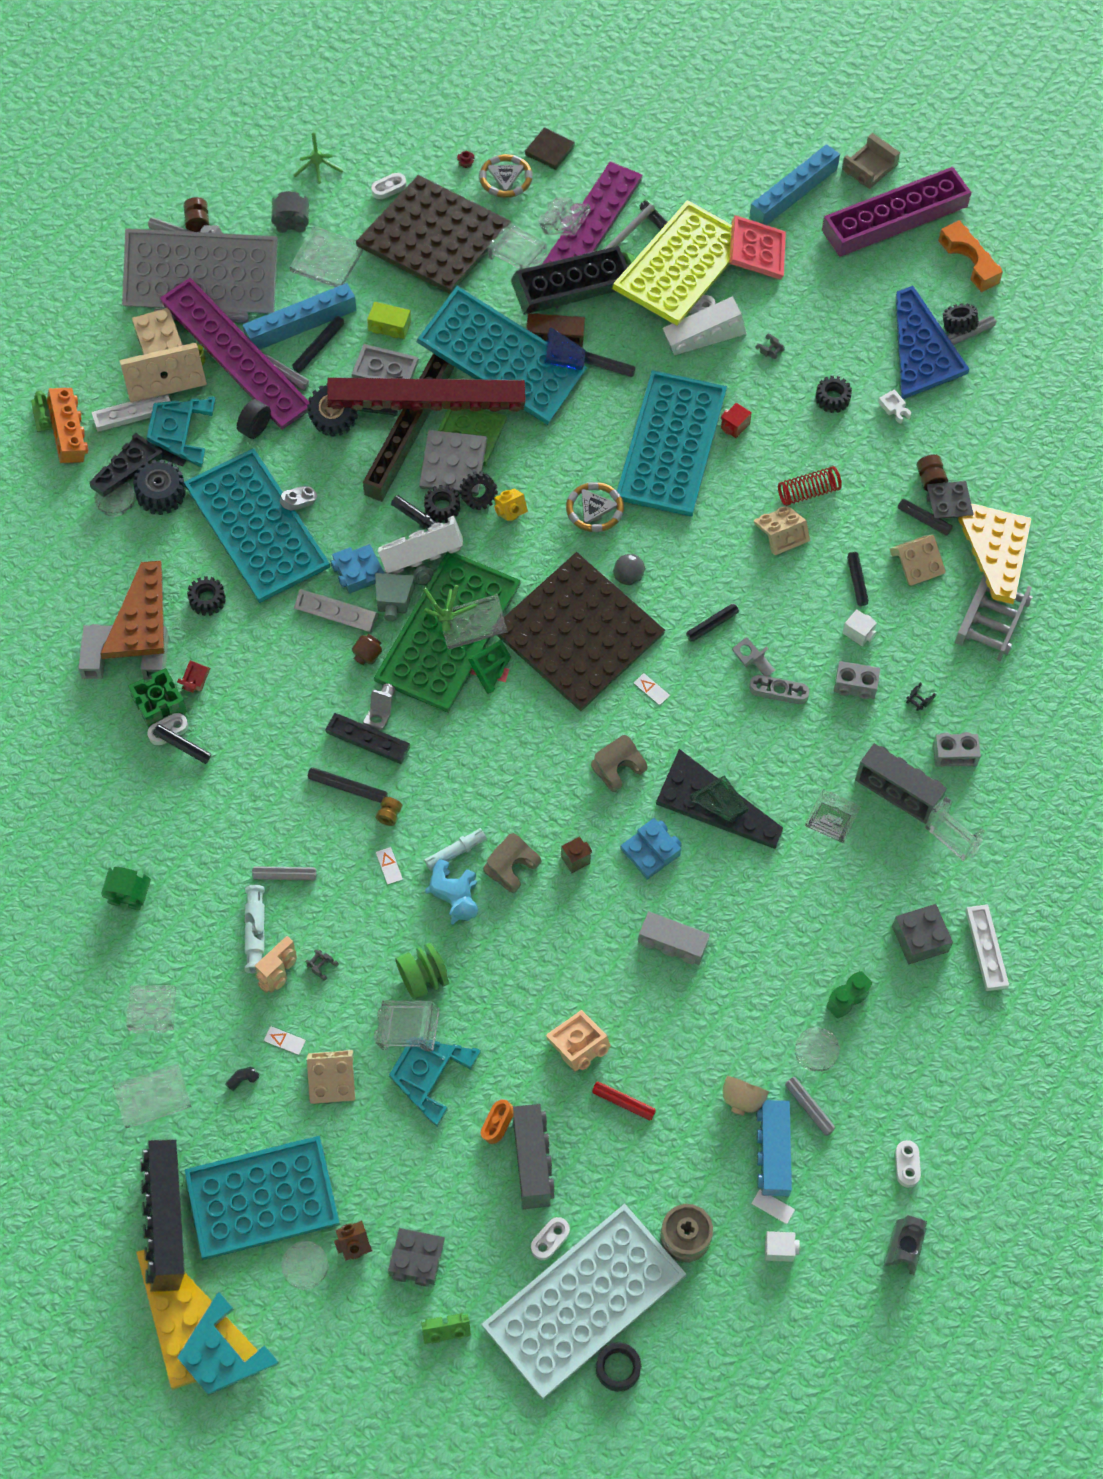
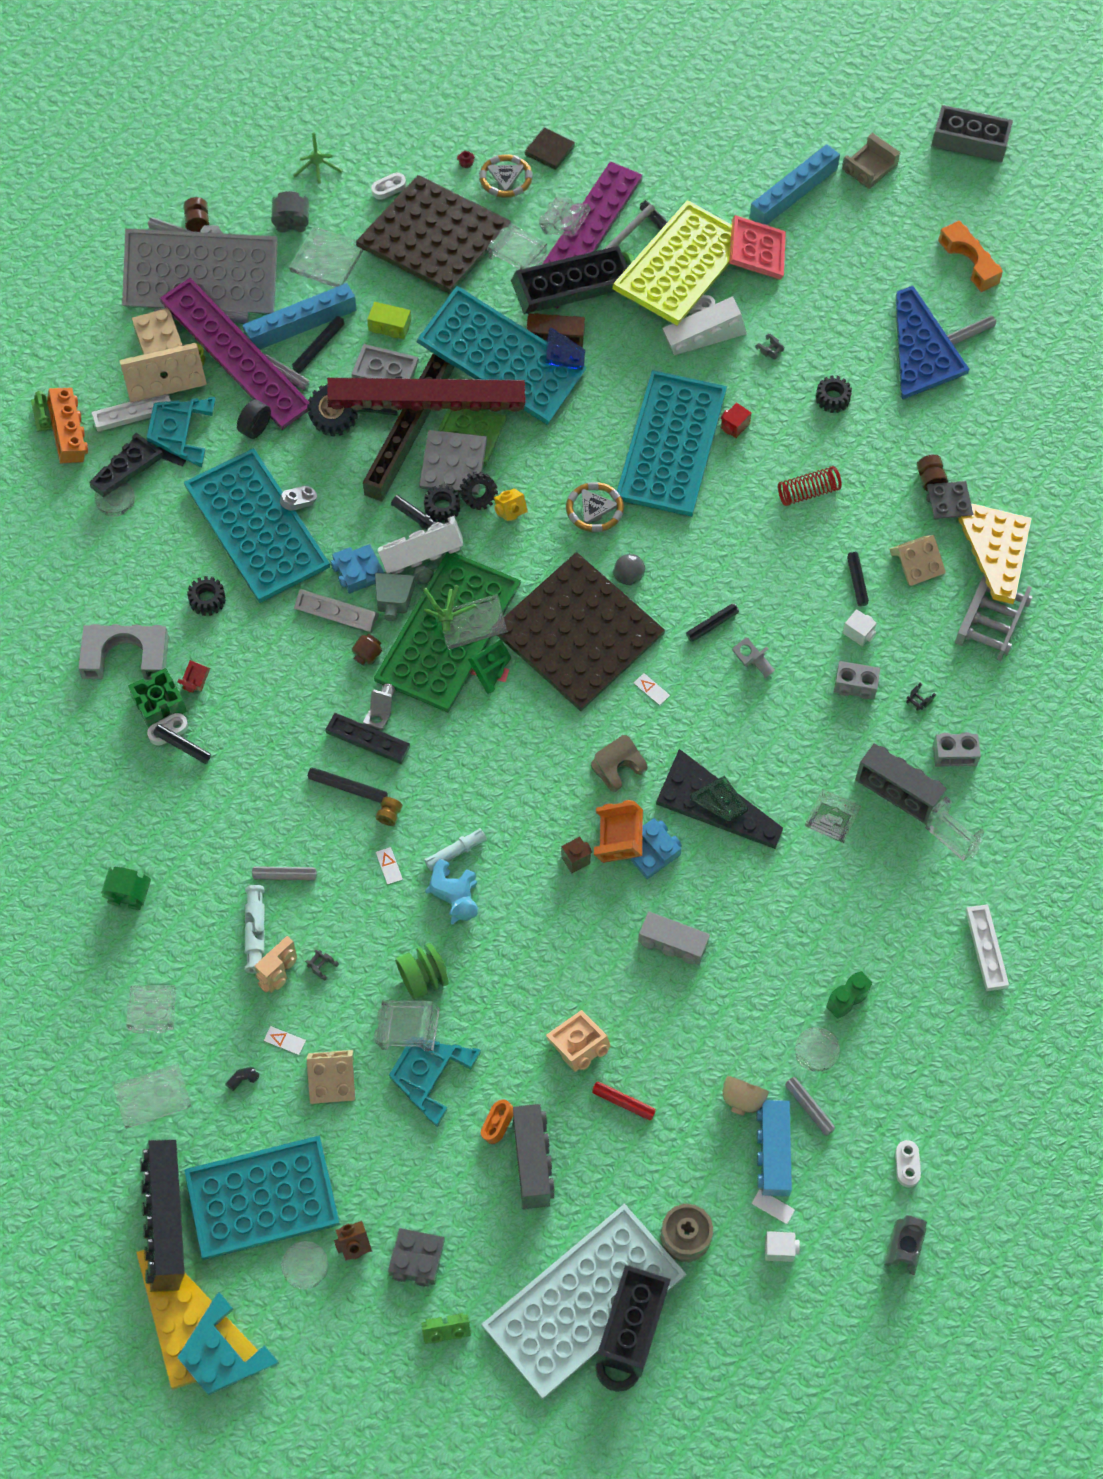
(140, 620): dark orange wing -> none
(159, 487): black wheel -> none
(510, 852): dark tan piece -> none
(549, 1238): white plate -> none
(609, 364): black axle -> none
(620, 831): none -> orange panel
(633, 1320): none -> black brick
(784, 529): tan bracket -> none
(794, 686): light grey beam -> none
(894, 404): white plate -> none
(896, 211): magenta brick -> none
(922, 934): dark grey brick -> none
(924, 516): black axle -> none
(960, 318): black tyre -> none
(972, 133): none -> dark grey brick

